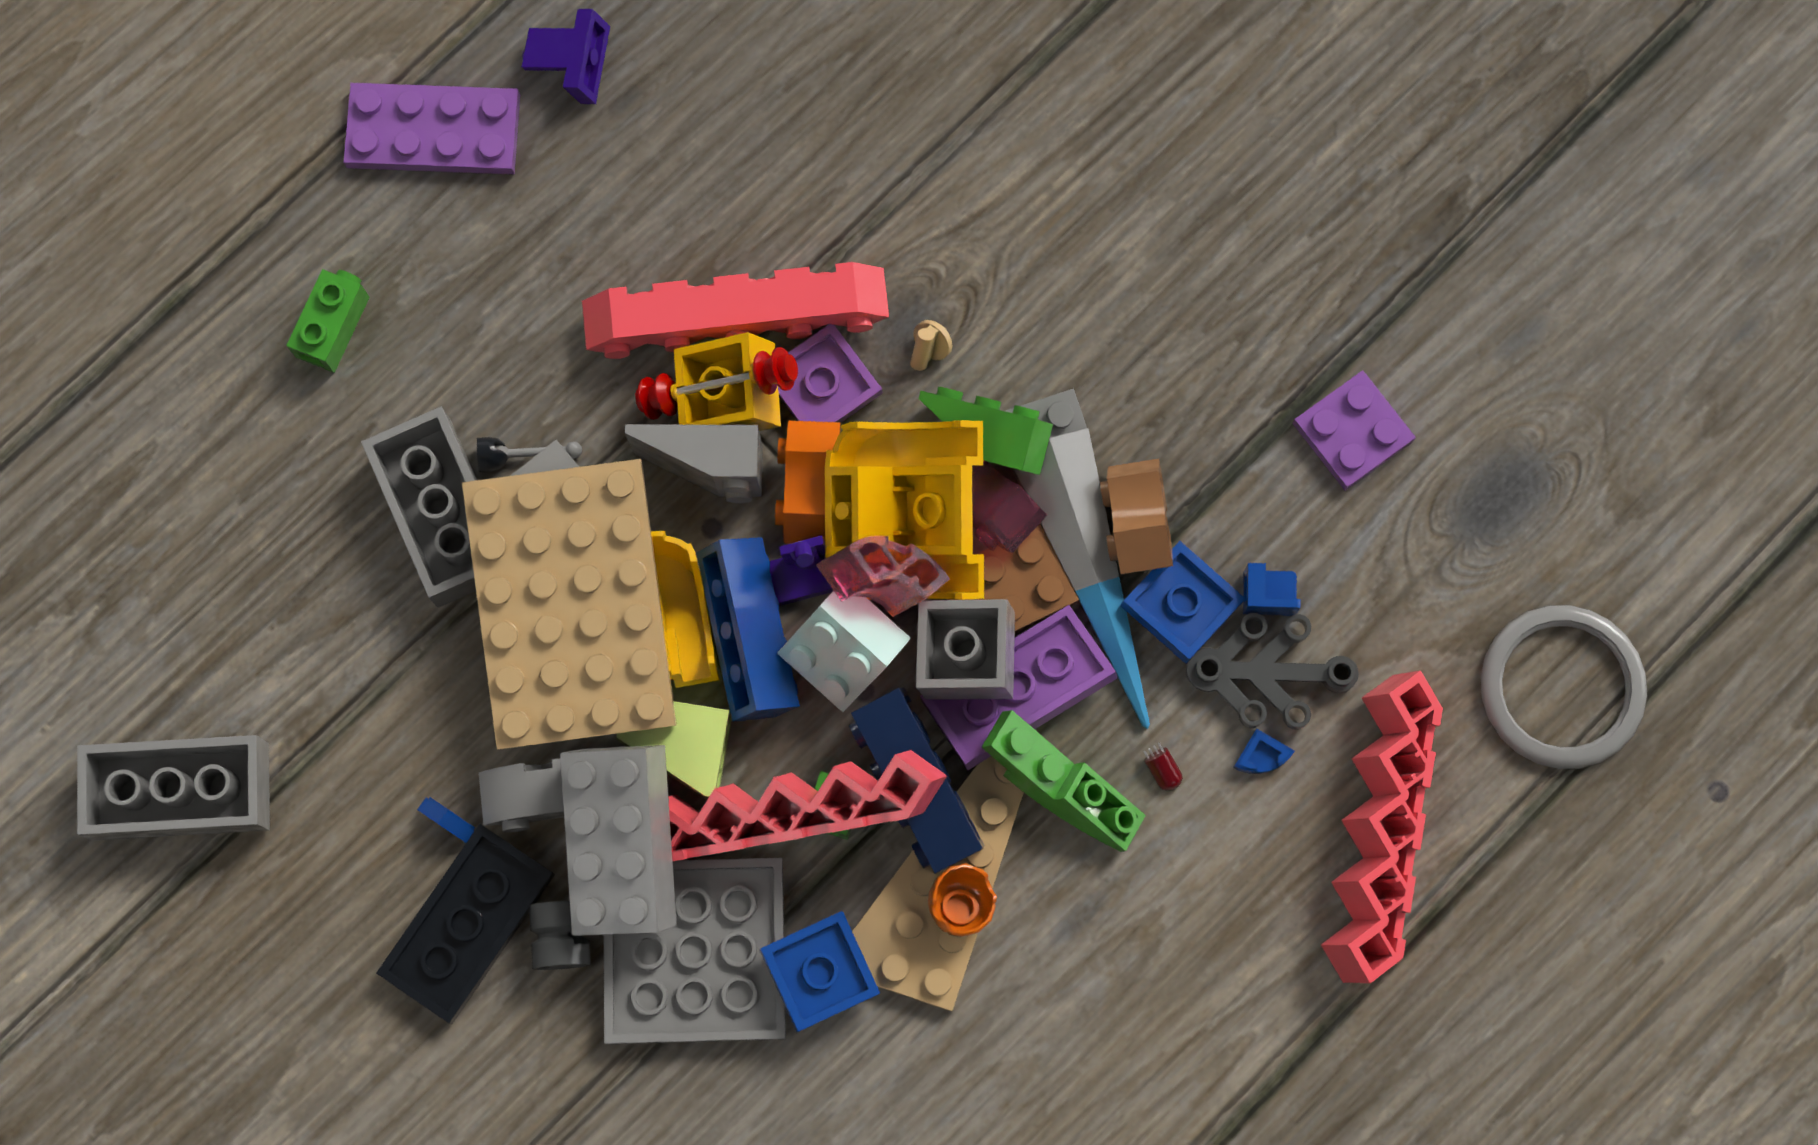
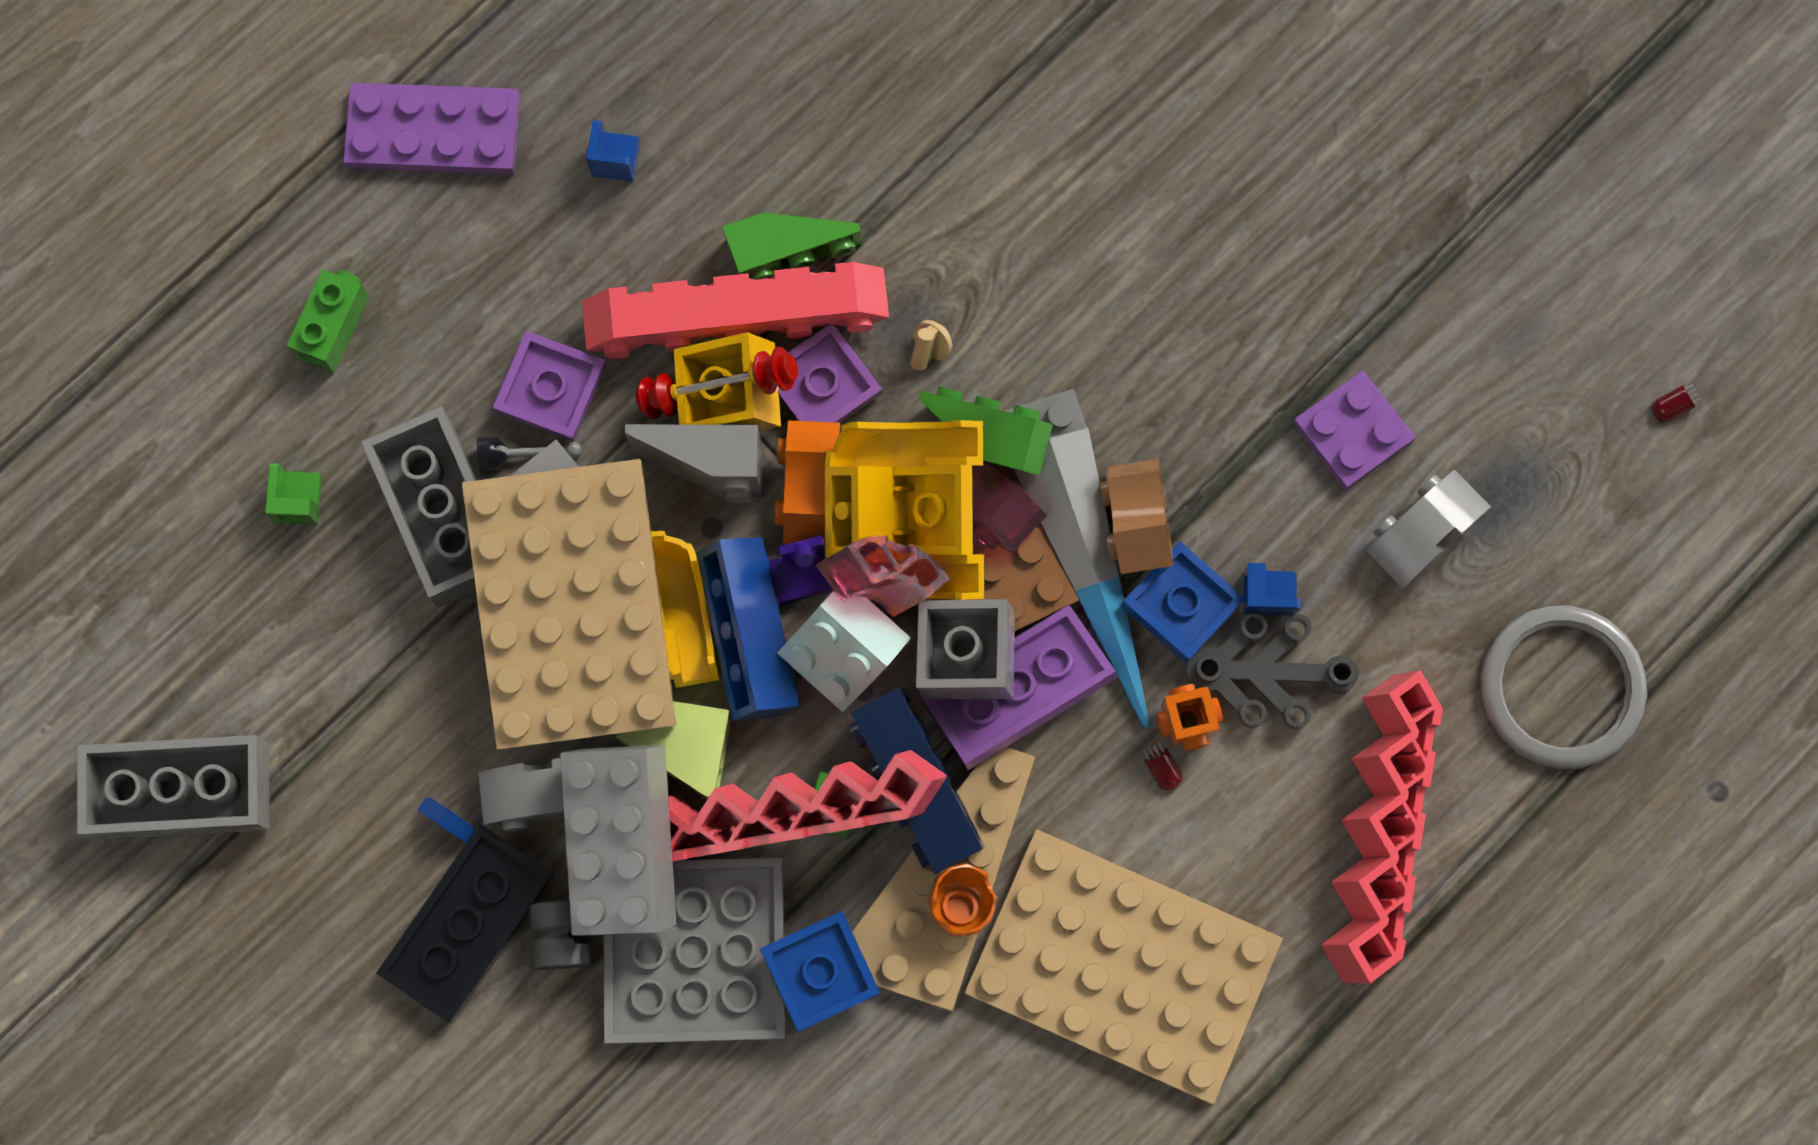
(293, 496): none -> bright green panel
(550, 386): none -> medium lavender plate
(573, 50): dark purple piece -> none
(612, 154): none -> blue panel
(787, 242): none -> bright green slope
(1061, 786): bright green slope -> none
(1124, 966): none -> tan plate
(1193, 702): none -> orange brick
(1262, 754): blue tile -> none
(1427, 528): none -> light grey brick
(1674, 404): none -> dark red piece

